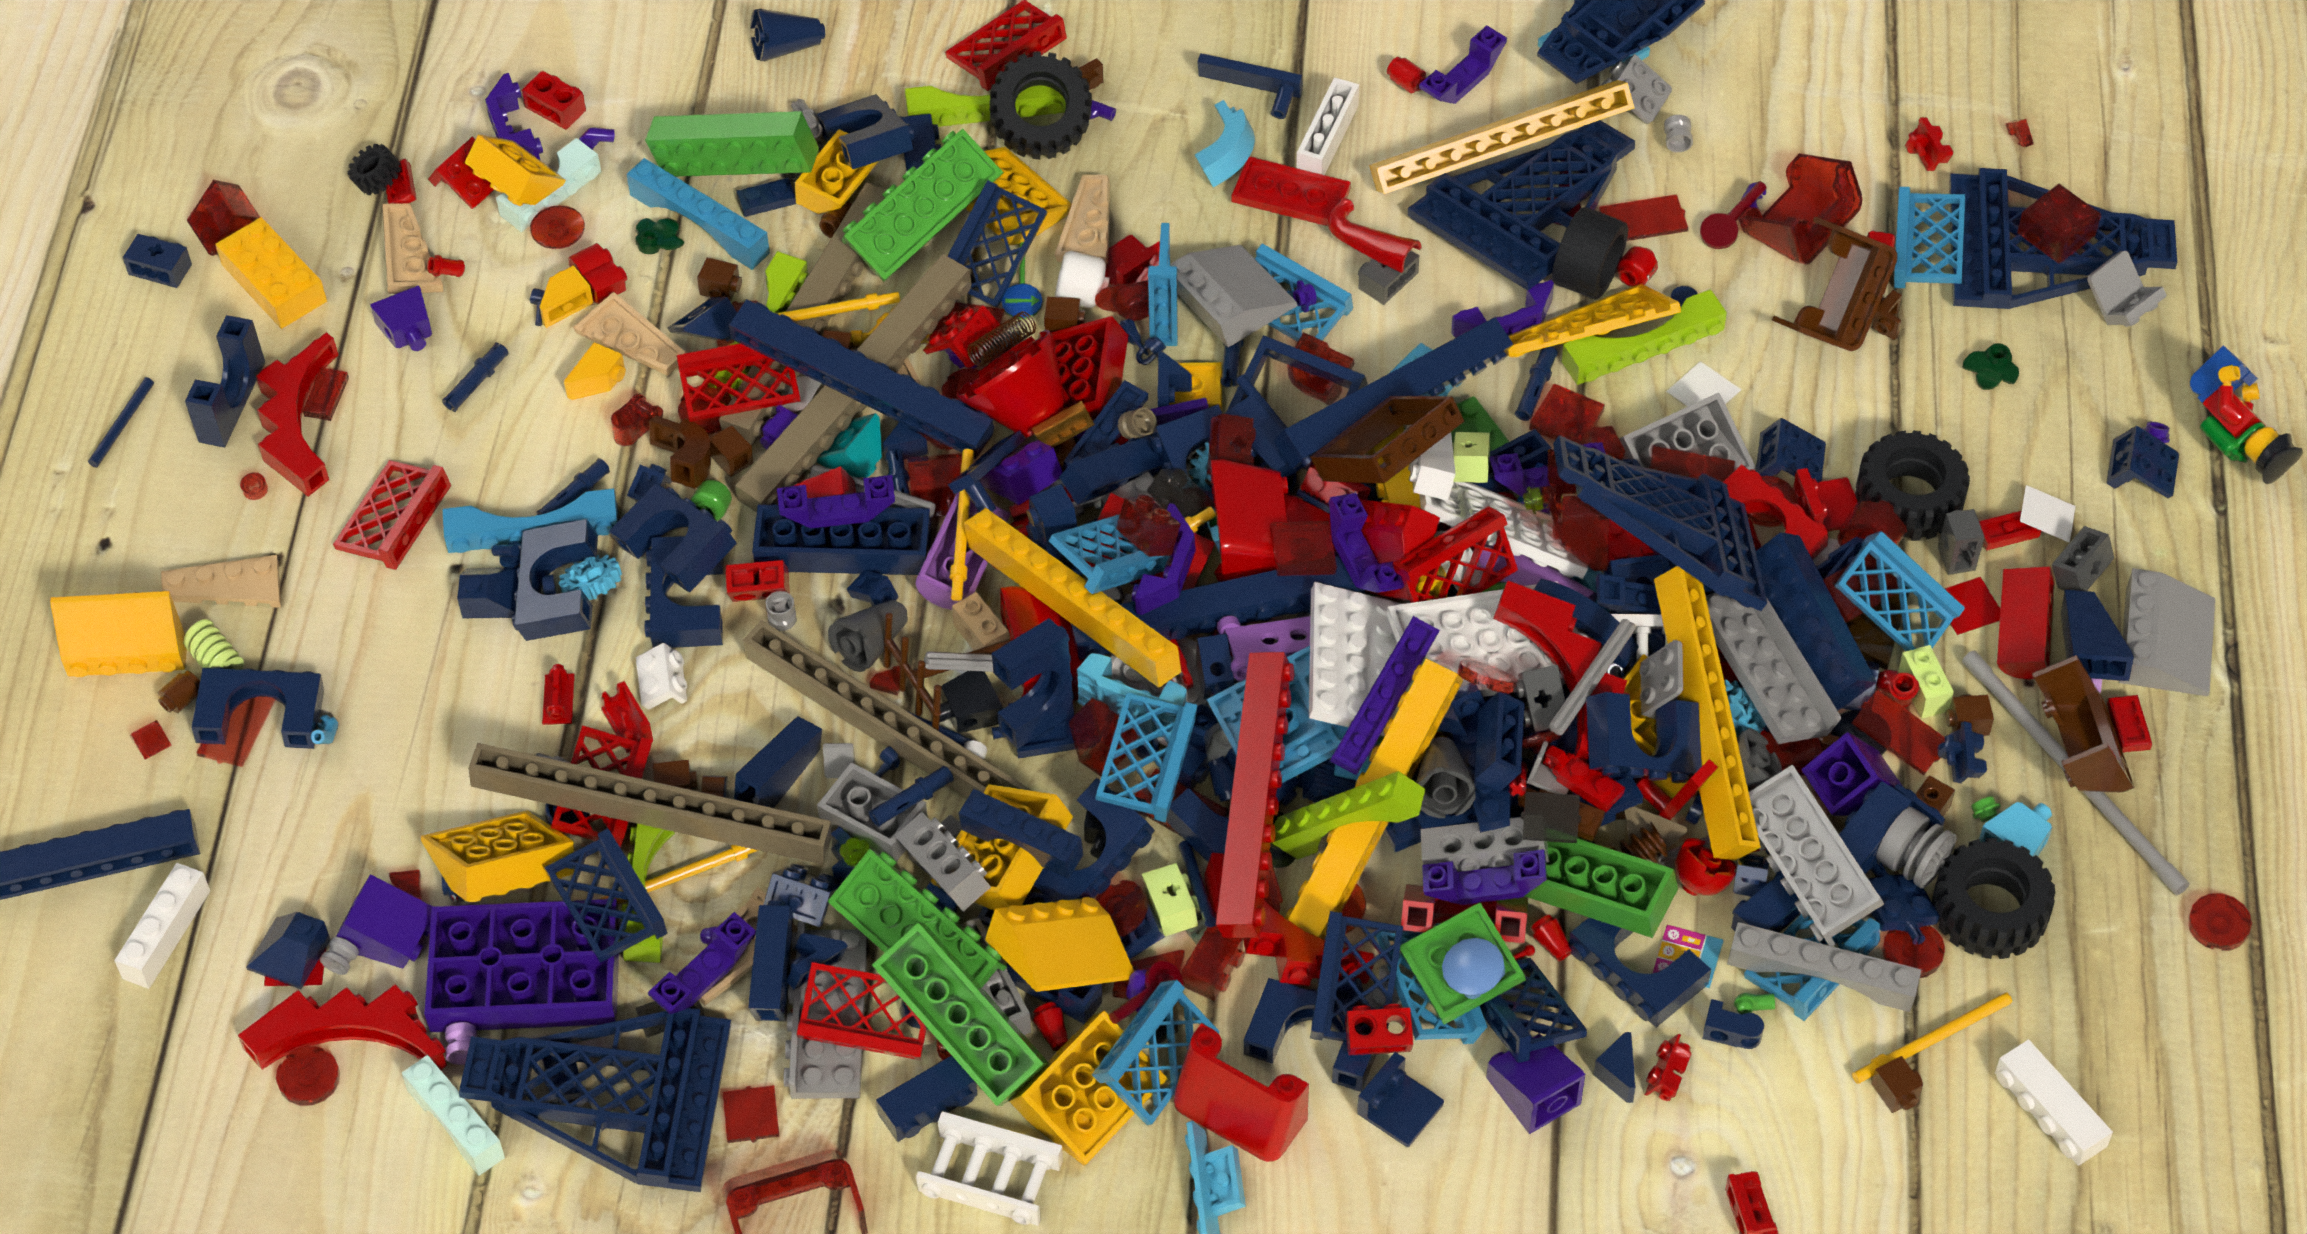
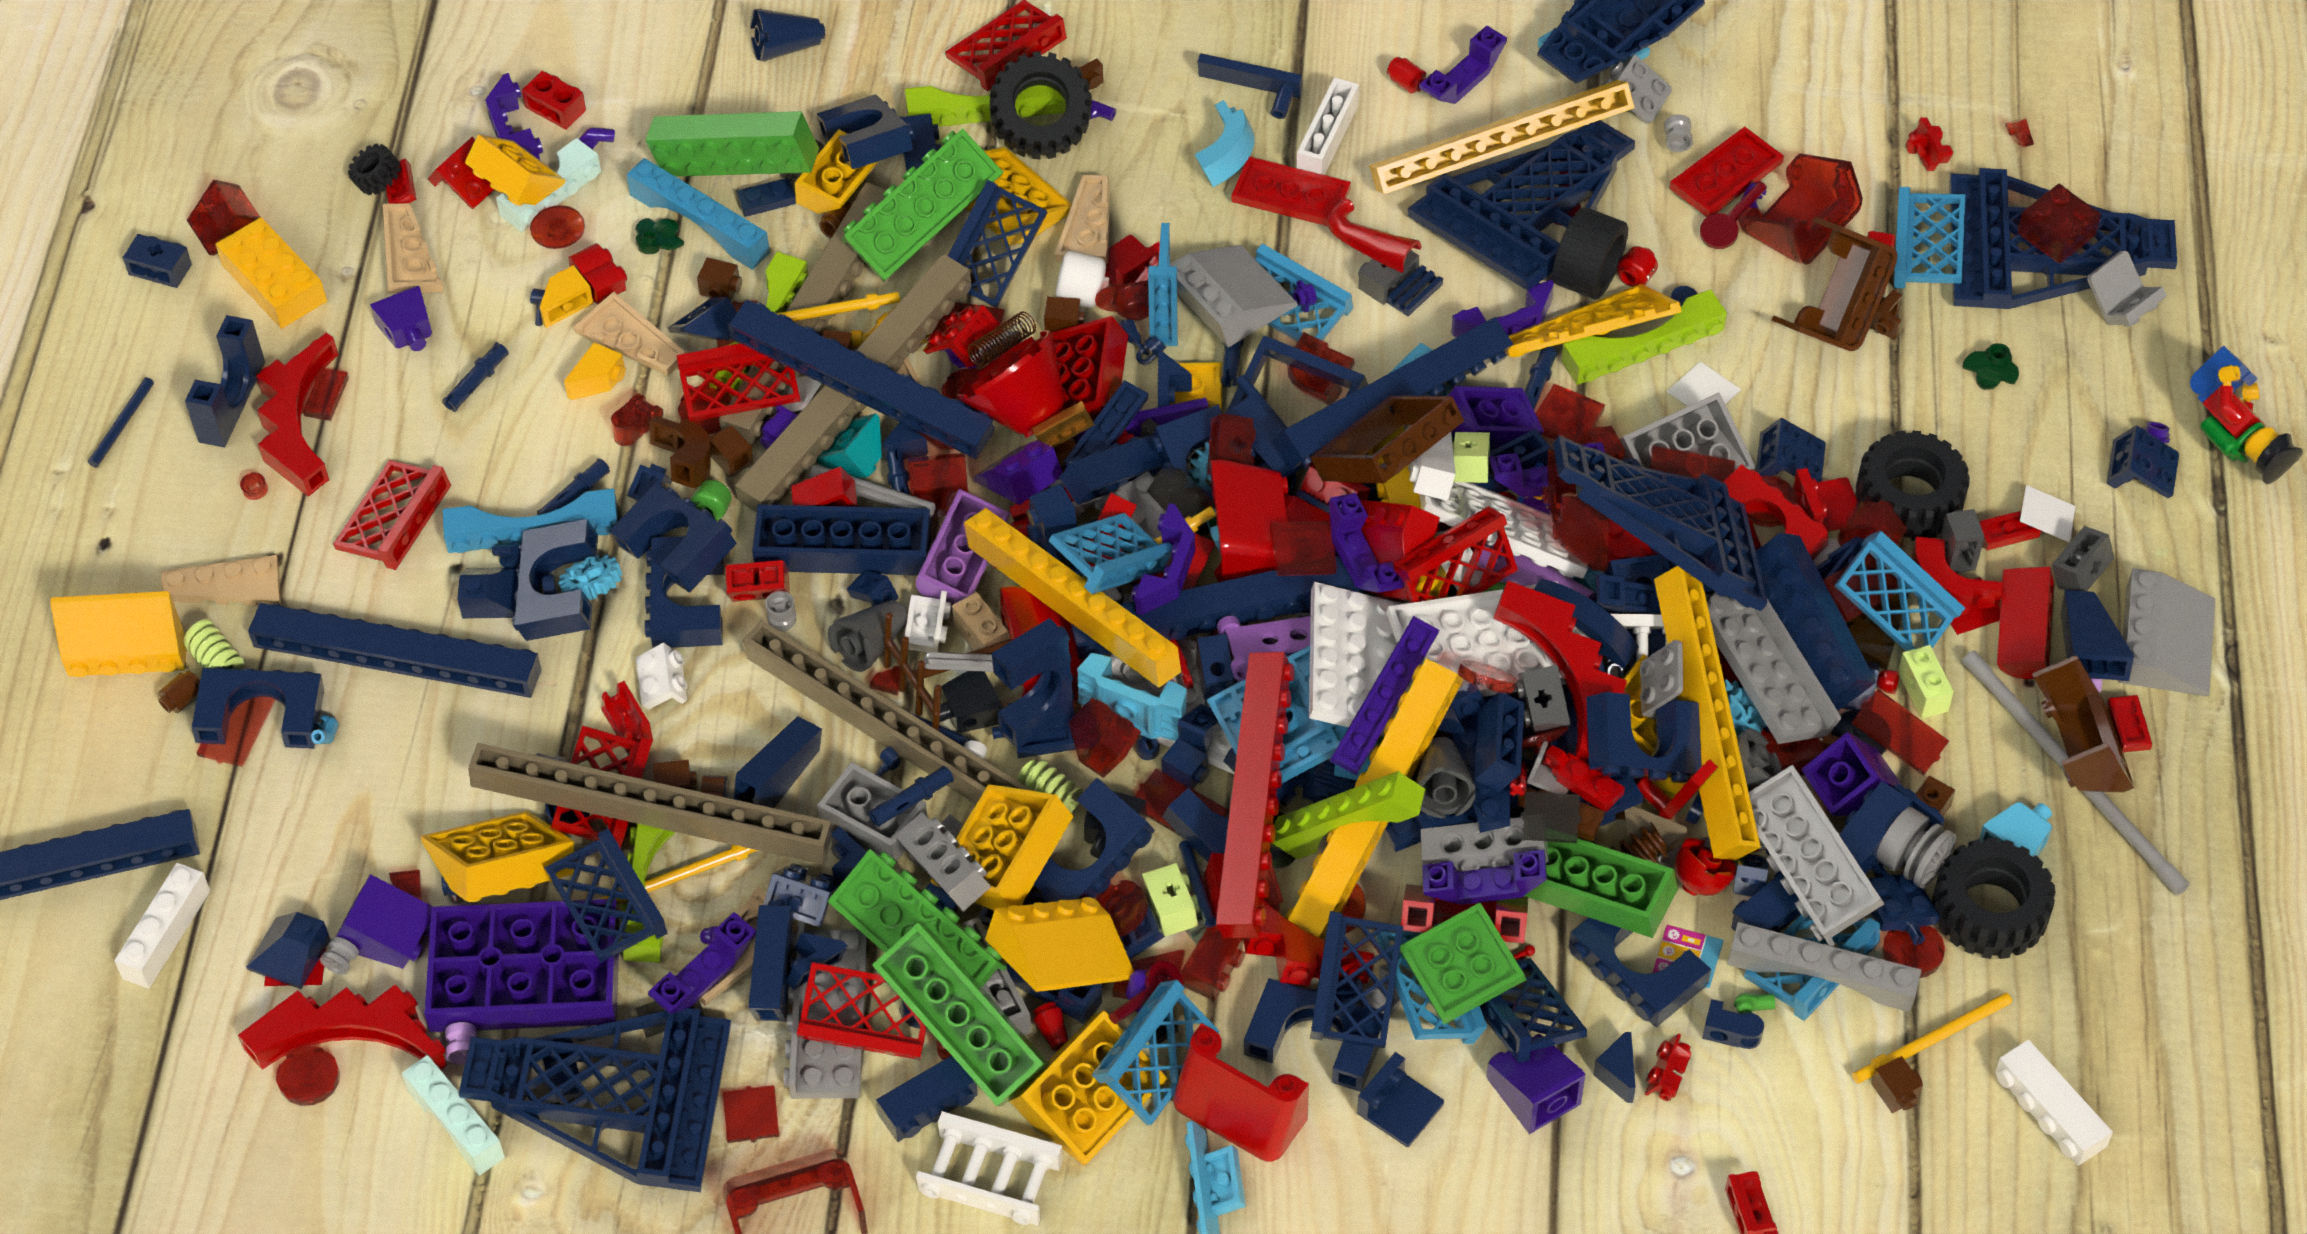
(150, 739): clear red slope -> none
(395, 649): none -> dark blue brick
(443, 266): red pin -> none
(558, 696): red hinge -> none
(810, 117): light grey axle -> none
(837, 758): light grey slope -> none
(838, 508): dark purple slope -> none
(850, 857): clear neon green plate -> none
(925, 622): none -> white bracket
(958, 570): yellow bar -> none
(971, 476): dark blue piece -> none
(1022, 296): blue piece -> none
(1043, 780): none -> yellowish green piece
(1047, 843): dark blue arch -> none
(1137, 423): dark tan wheel -> none
(1148, 526): clear red brick -> none
(1173, 755): dark azure fence -> none
(1222, 778): dark blue cone -> none
(1380, 1039): red brick -> none
(1411, 288): none -> dark blue tile
(1473, 967): medium blue dish -> none
(1495, 411): none -> dark purple slope
(1533, 499): clear neon green plate -> none
(1551, 936): red cone -> none
(1592, 677): light grey axle -> none
(1649, 216): clear red piece -> none
(1726, 172): none -> red plate
(1904, 688): red cone -> none
(1930, 556): none -> red arch
(1960, 753): dark blue hips -> none
(1971, 709): reddish brown brick -> none
(1985, 809): bright green plate -> none
(2219, 921): clear red tile -> none

